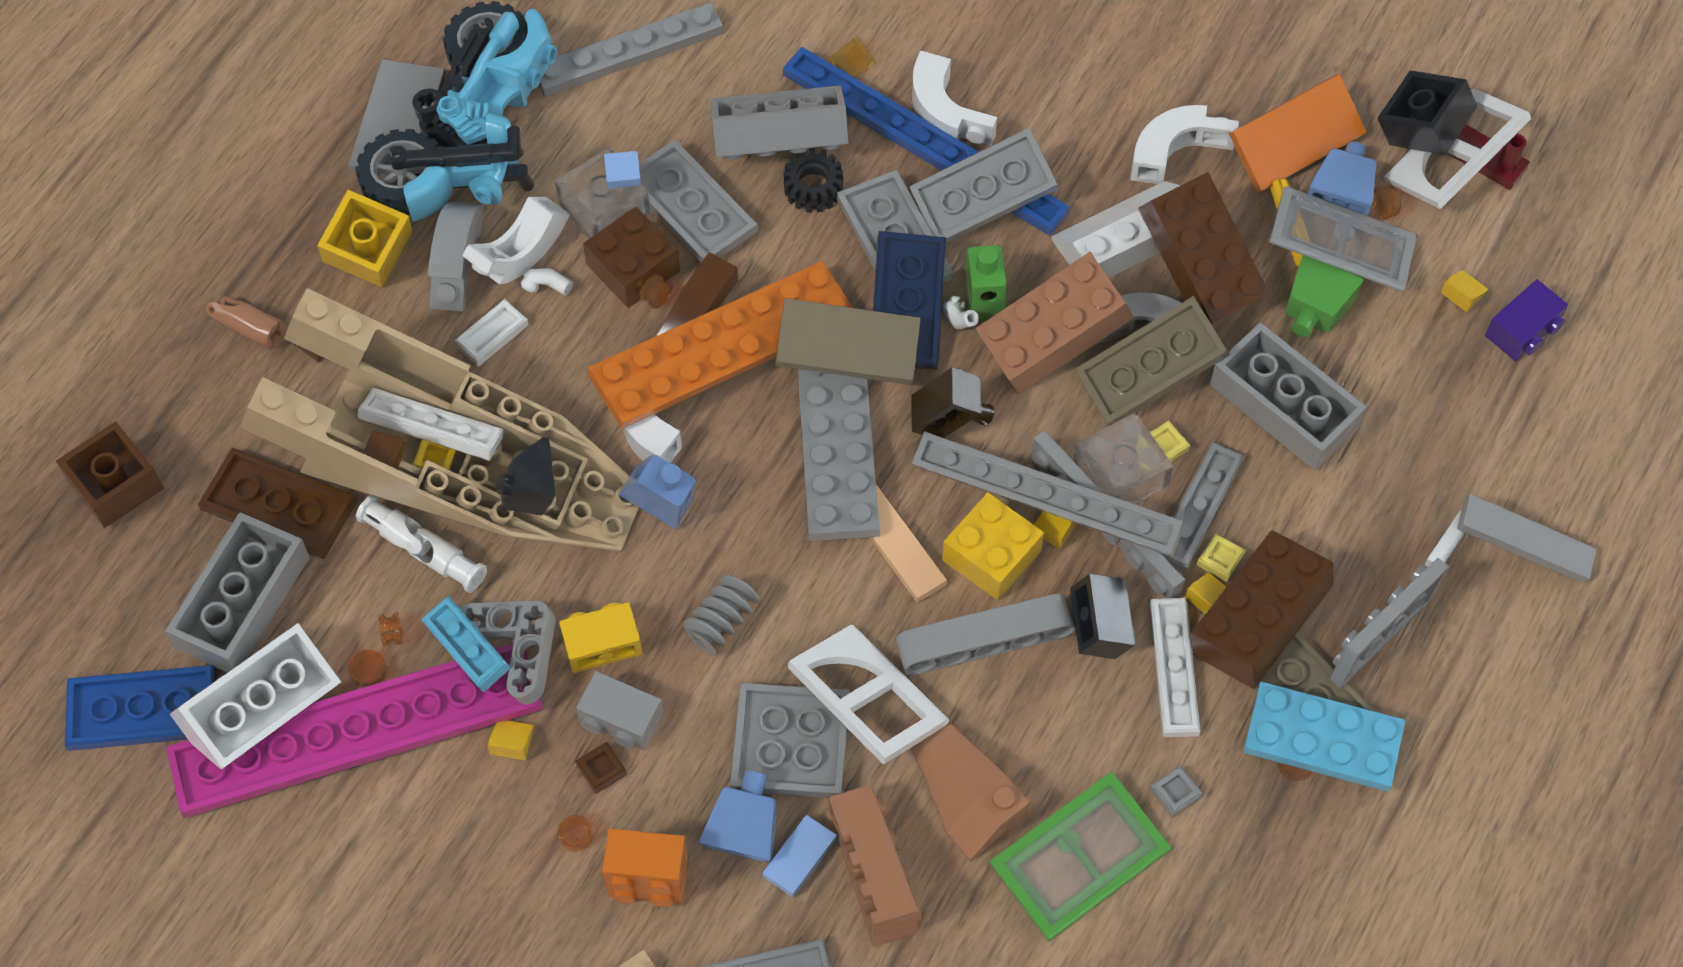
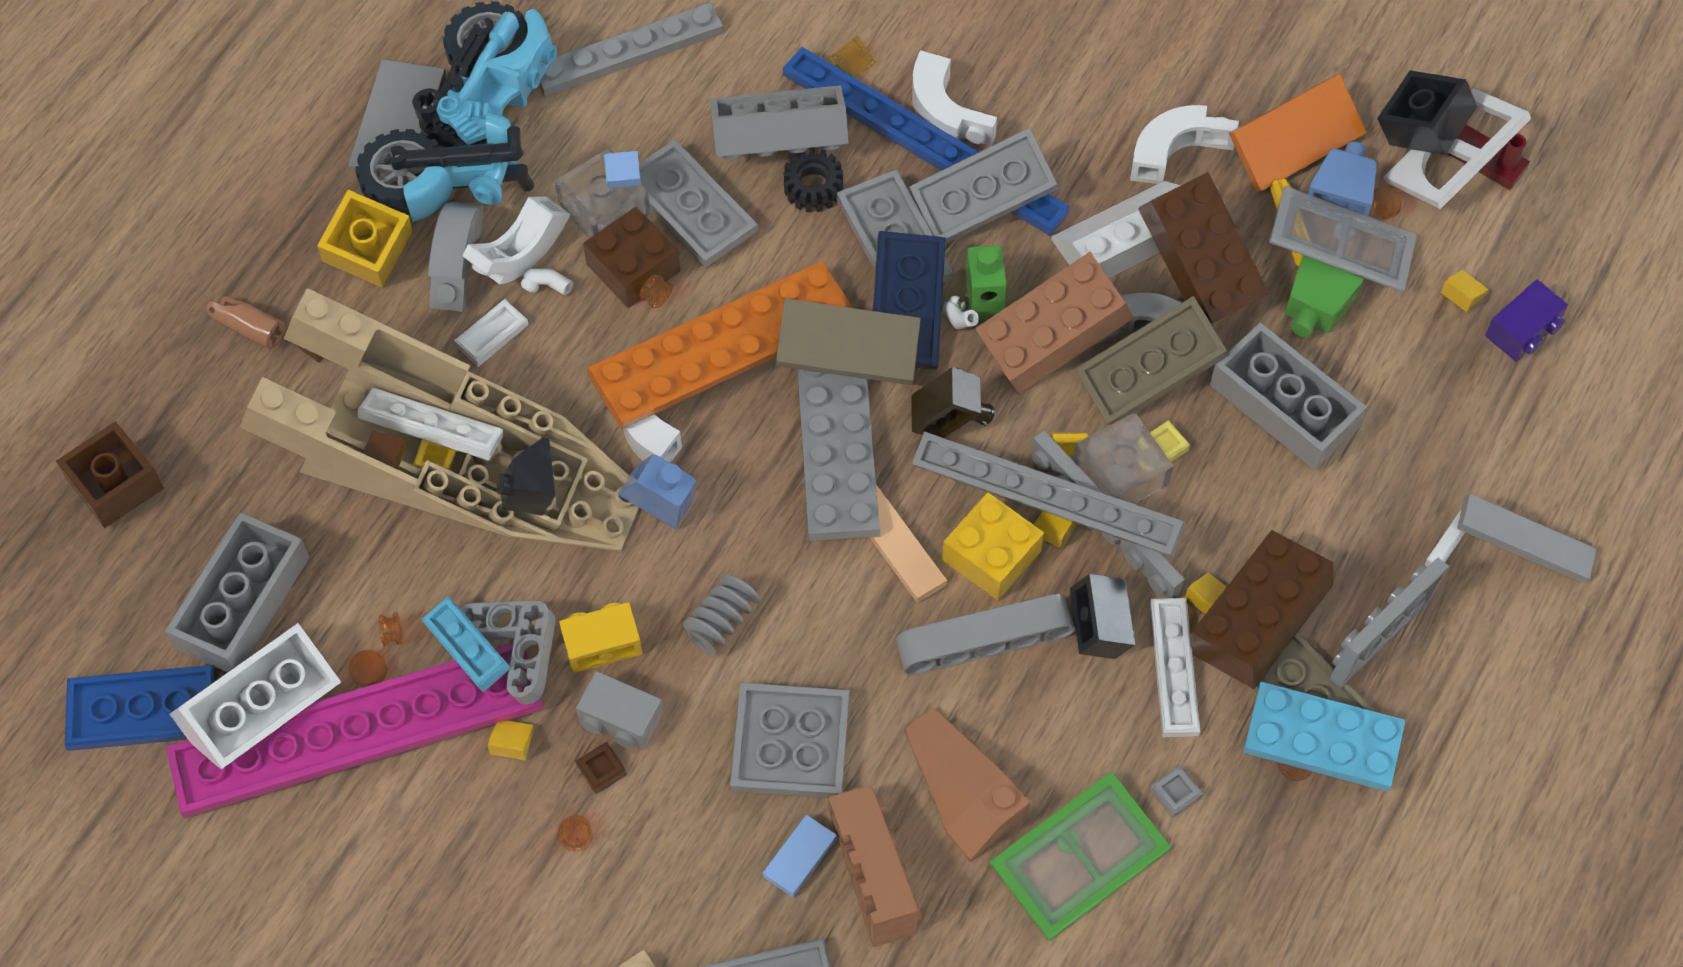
(278, 499): reddish brown tile -> none
(410, 535): white piece -> none
(645, 867): orange brick -> none
(703, 291): reddish brown slope -> none
(743, 821): medium blue torso -> none
(853, 648): white window -> none
(1068, 440): none -> yellow slope
(1203, 501): light grey tile -> none
(1221, 557): light yellow tile -> none

